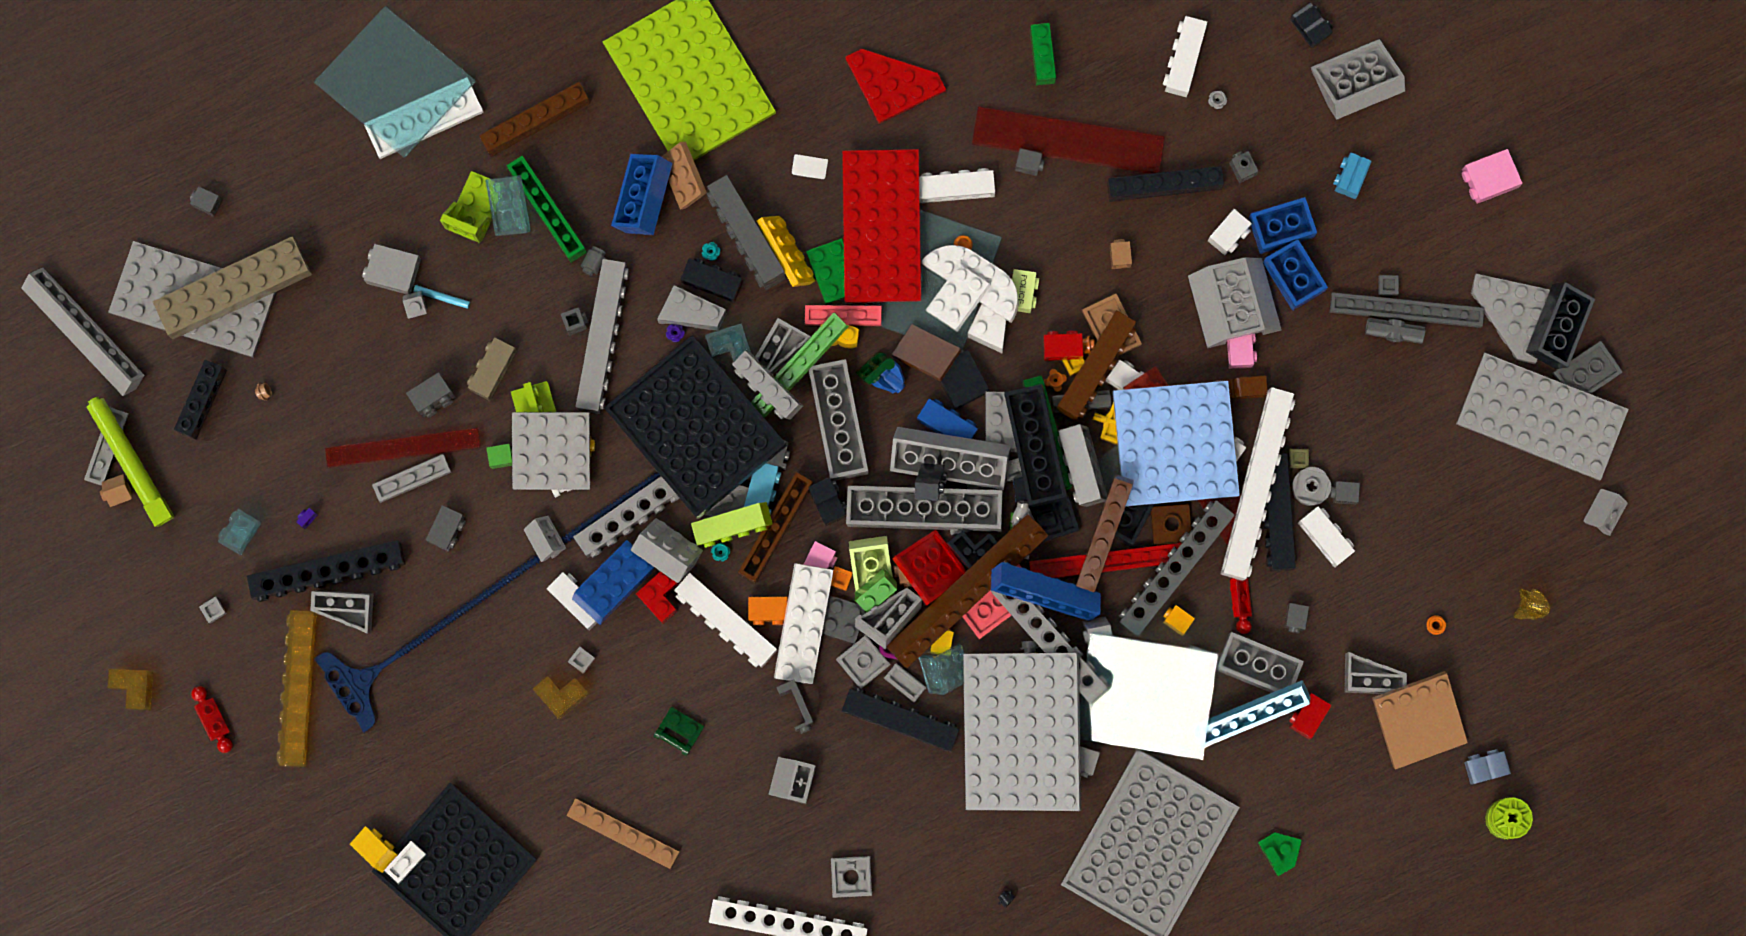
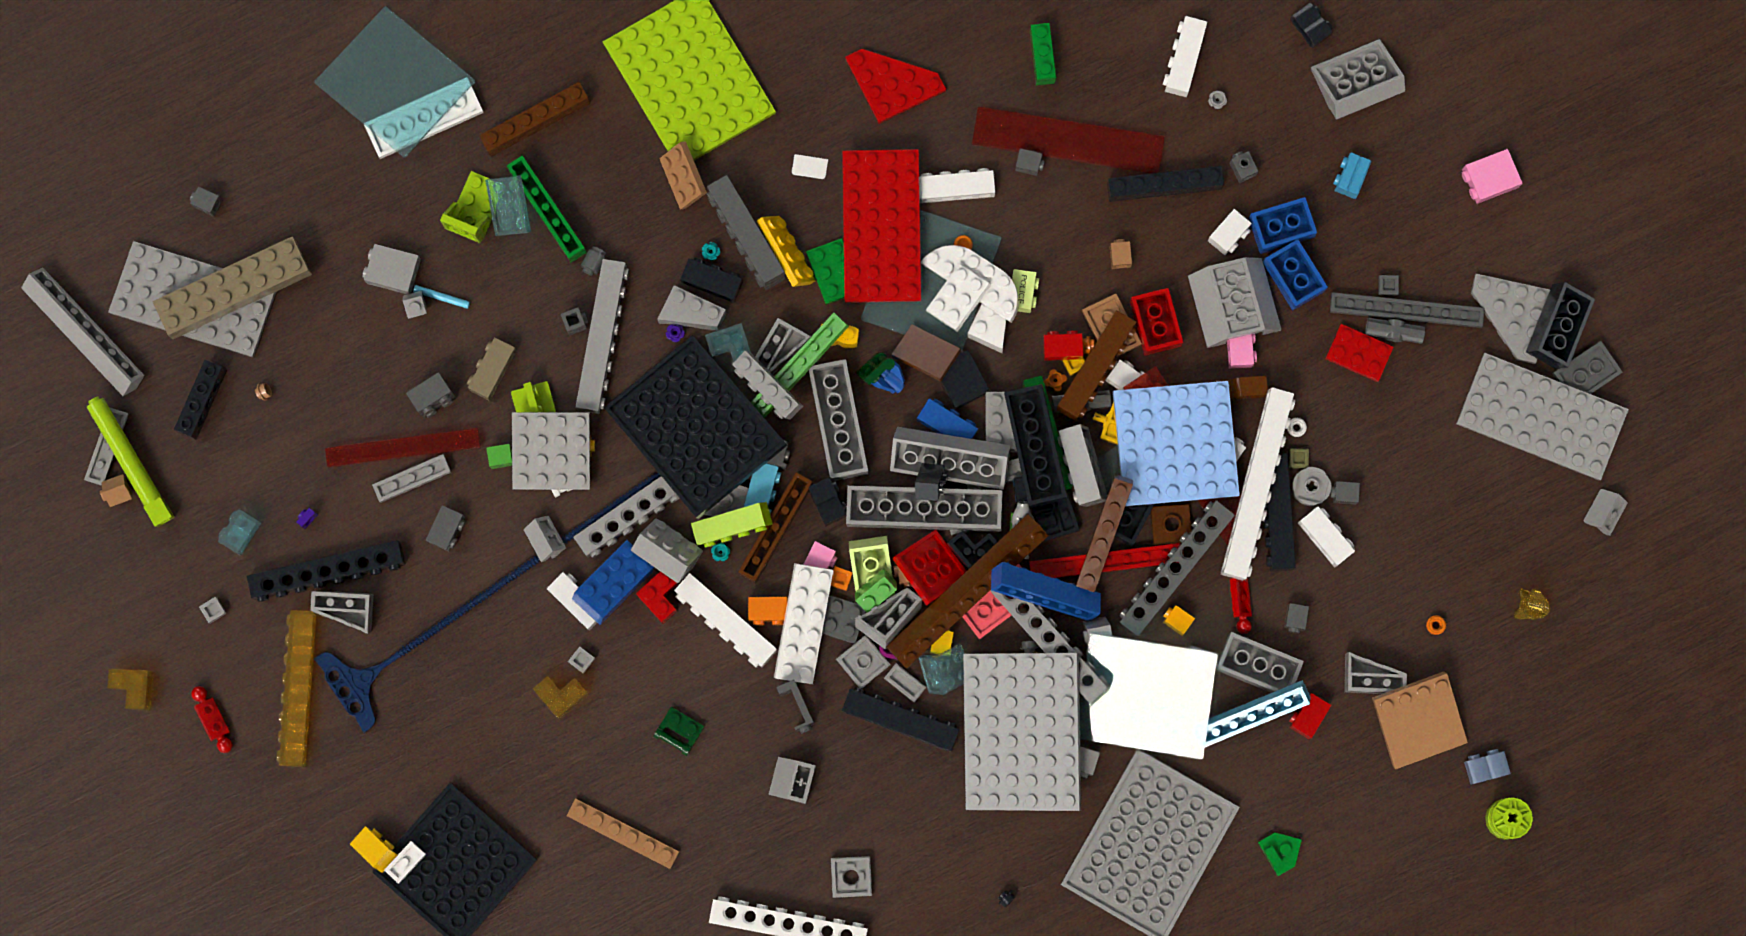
(642, 194): blue brick -> none
(851, 315): coral plate -> none
(1156, 321): none -> red brick
(1302, 425): none -> white plate
(1359, 352): none -> red plate

